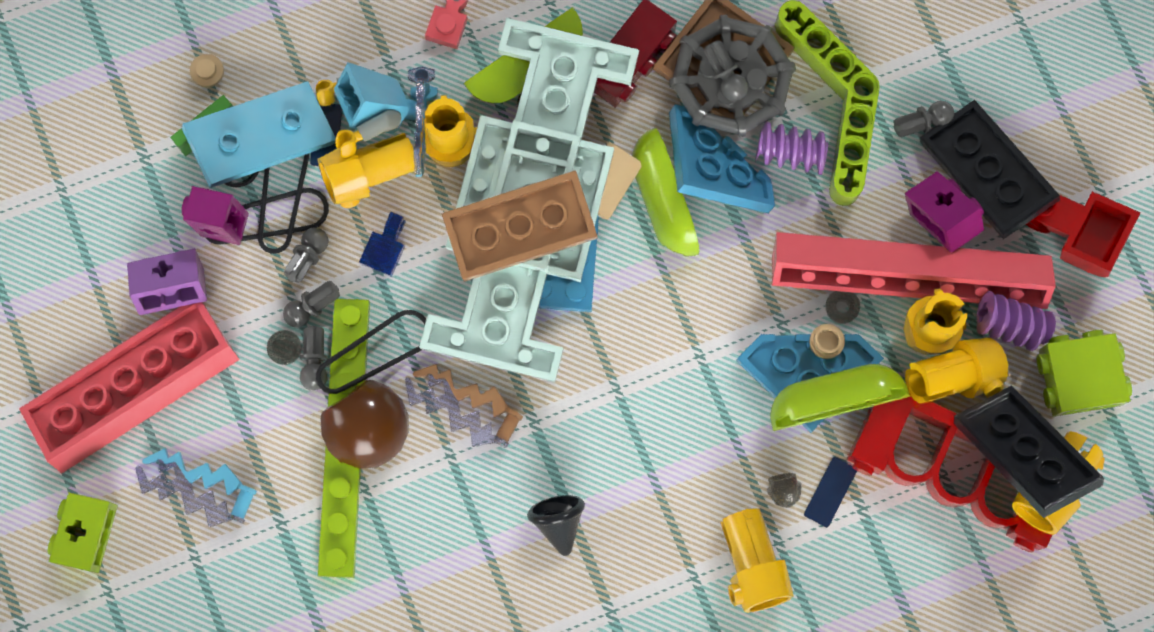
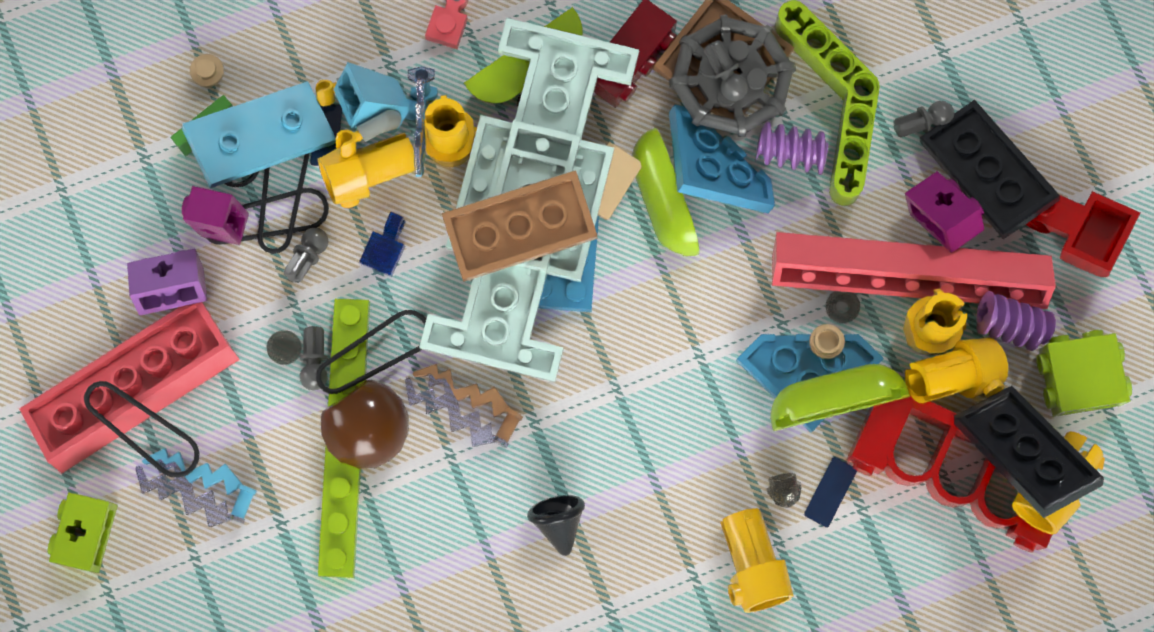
(150, 413): none -> black piece
(298, 312): dark grey axle -> none

